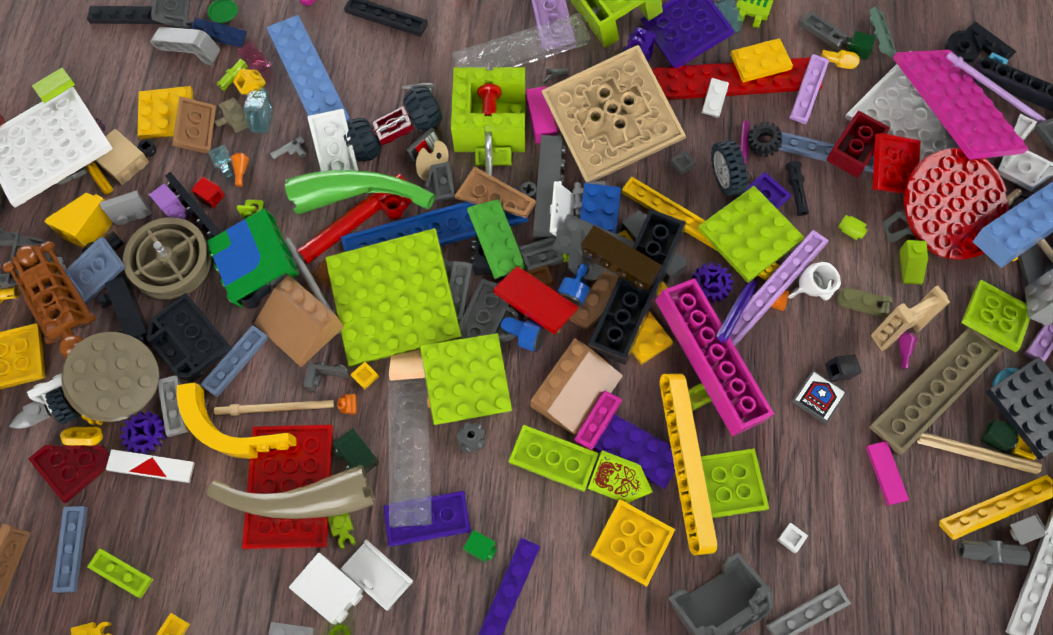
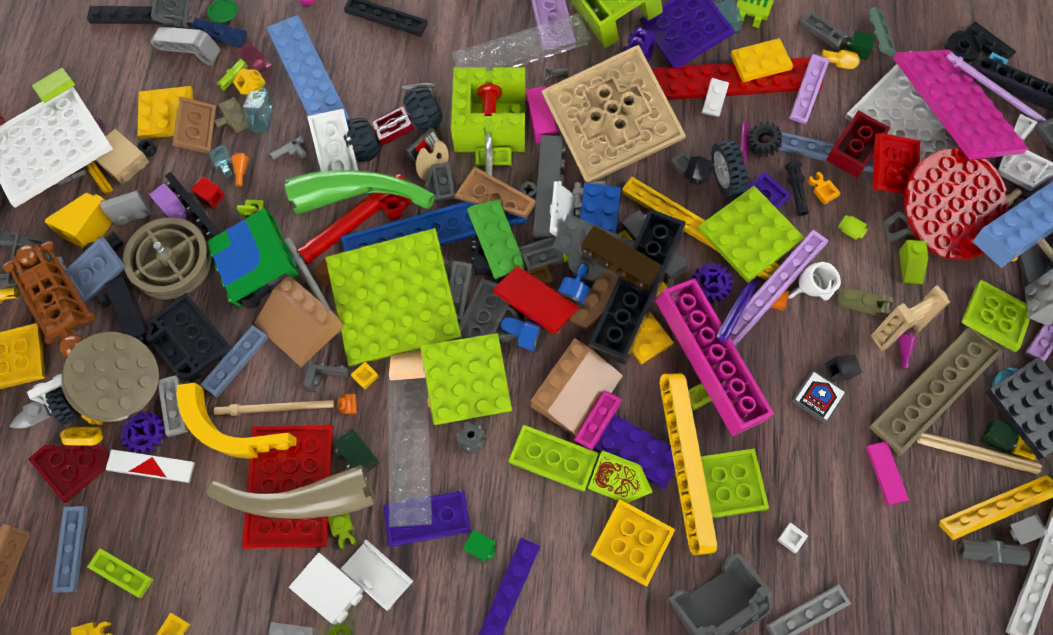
(699, 170): none -> black brick
(824, 190): none -> light orange plate

